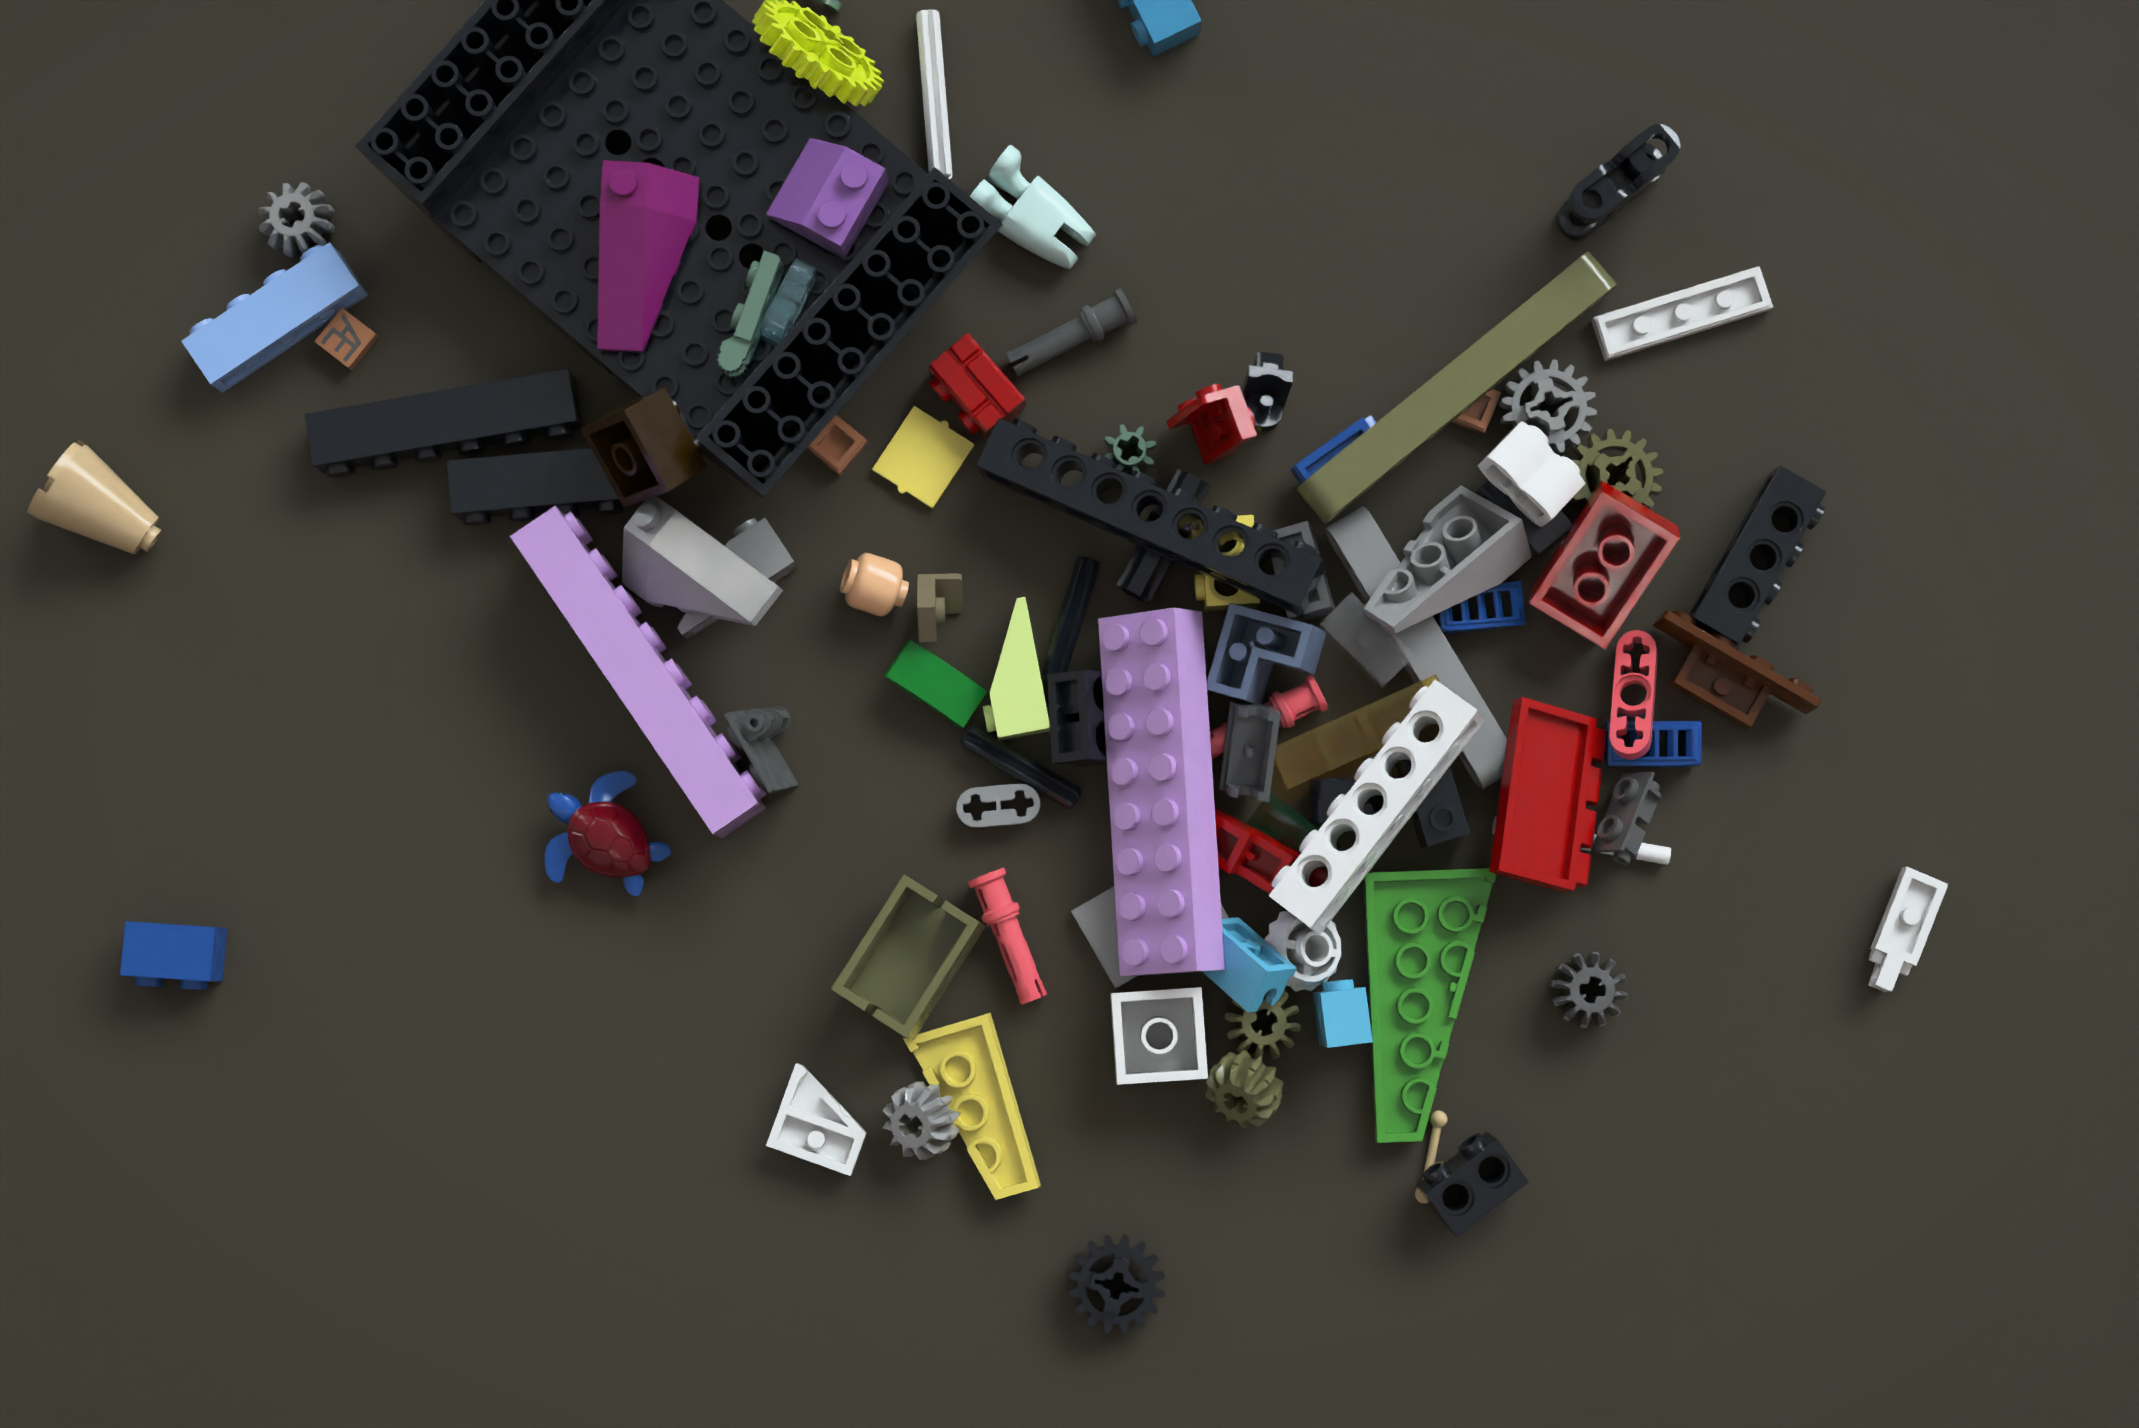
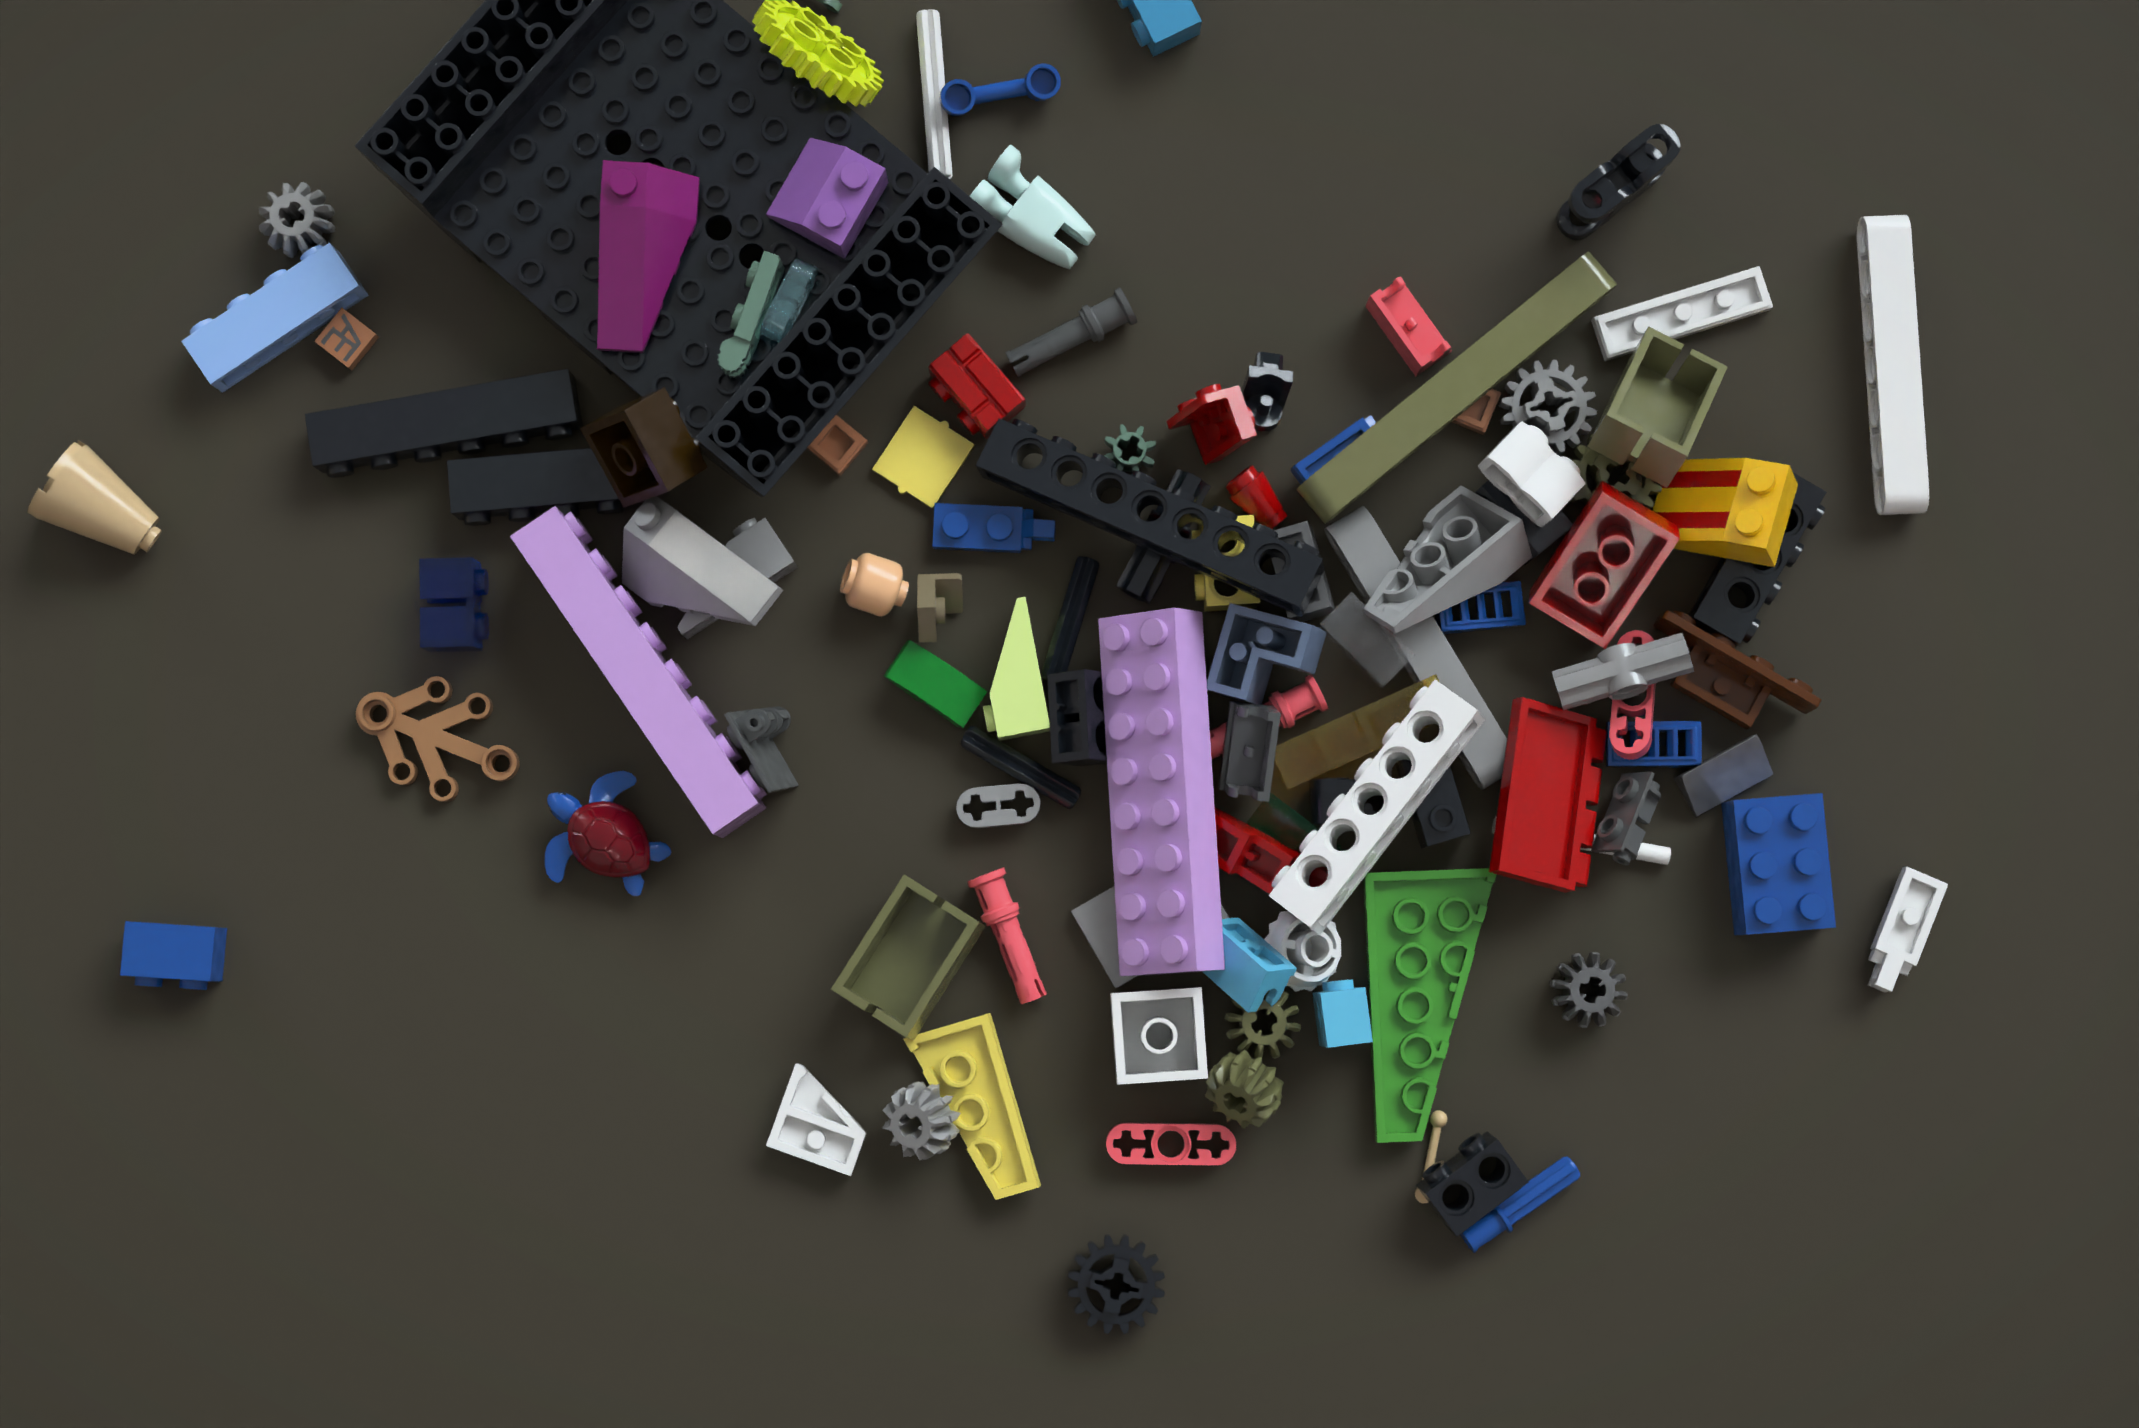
(430, 734): none -> medium nougat plant
(448, 583): none -> clear blue piece
(988, 528): none -> blue hinge
(1038, 84): none -> blue bar
(1204, 1133): none -> coral beam
(1255, 496): none -> red cone
(1407, 326): none -> coral hinge
(1521, 1203): none -> blue axle
(1623, 671): none -> light grey piece
(1653, 417): none -> olive piece
(1724, 775): none -> flat silver slope
(1730, 507): none -> yellow slope
(1778, 864): none -> blue brick
(1892, 365): none -> white beam

